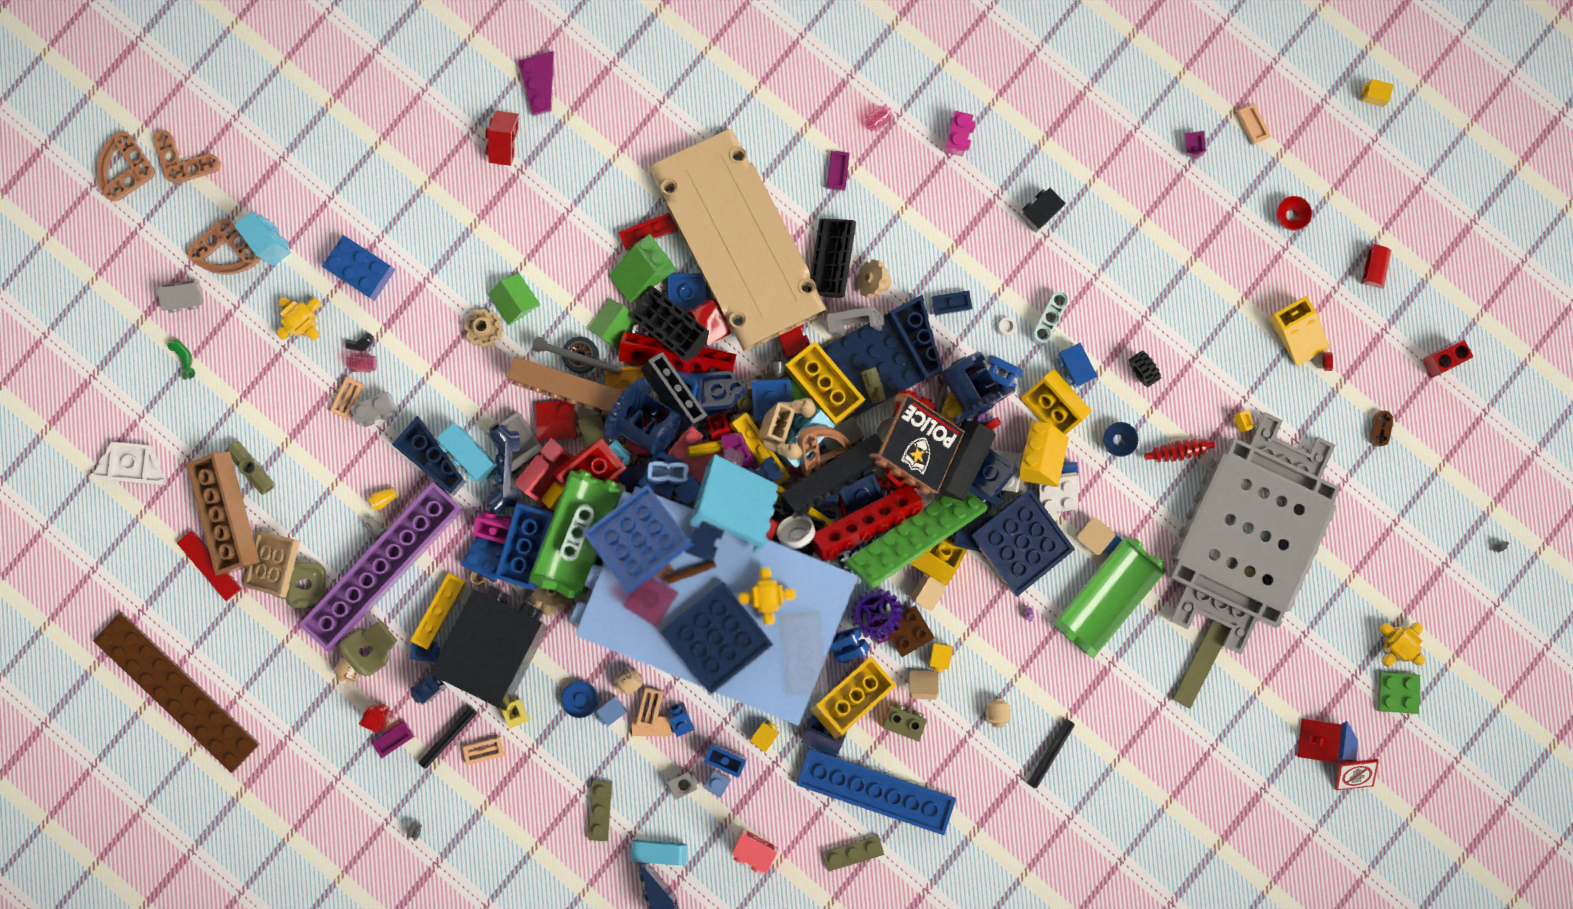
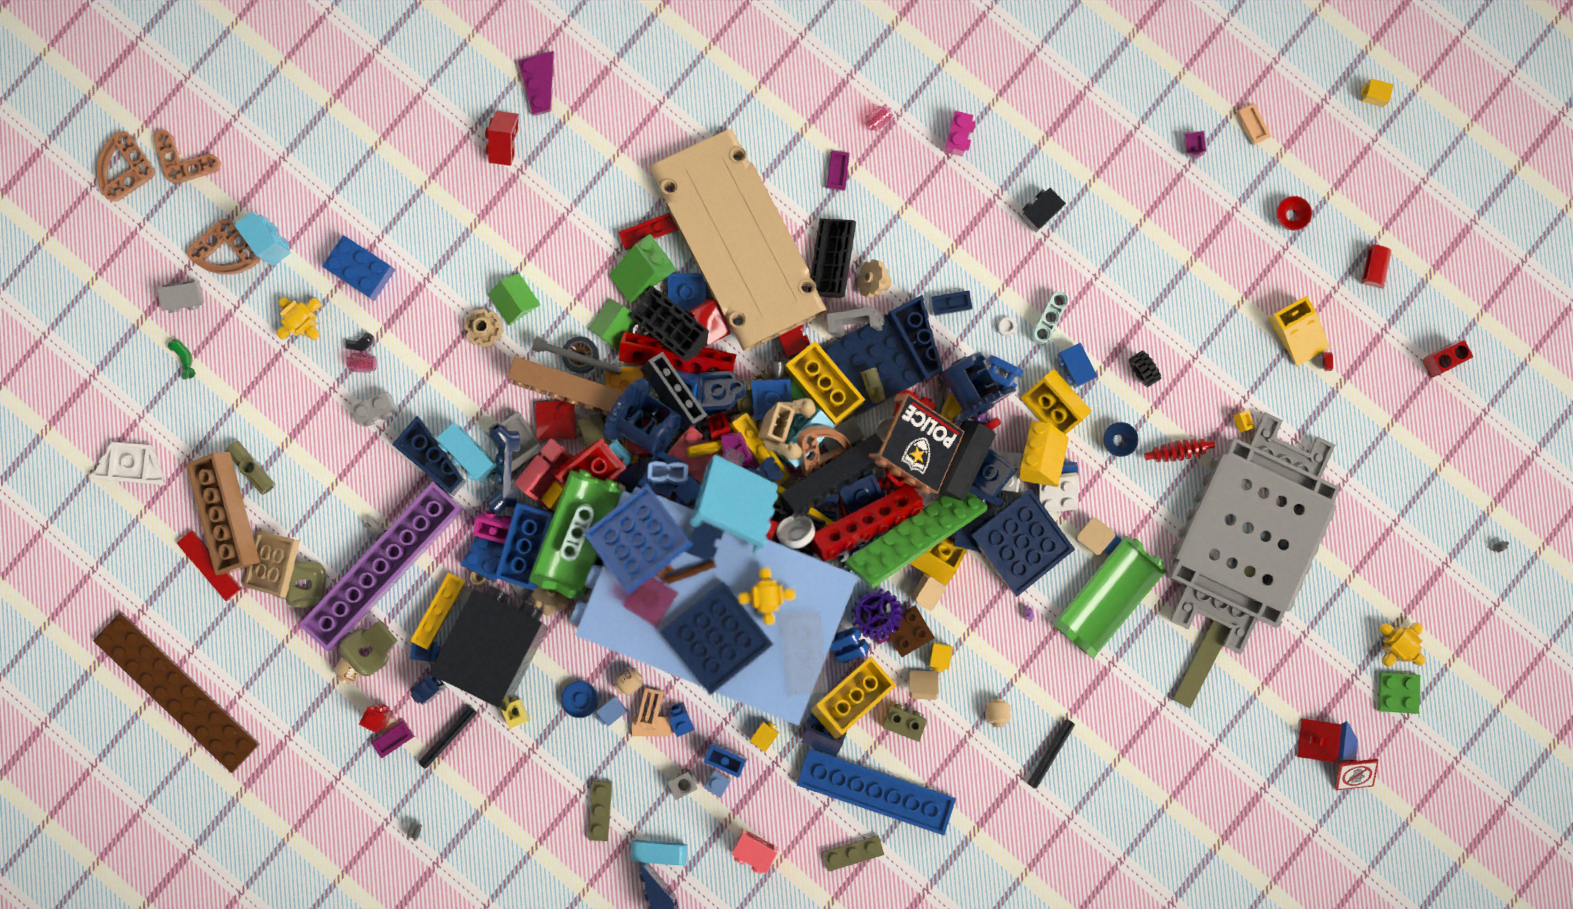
(340, 394): light nougat tile -> none
(382, 498): yellow cone -> none
(499, 746): light nougat tile -> none
(1376, 428): reddish brown beam -> none

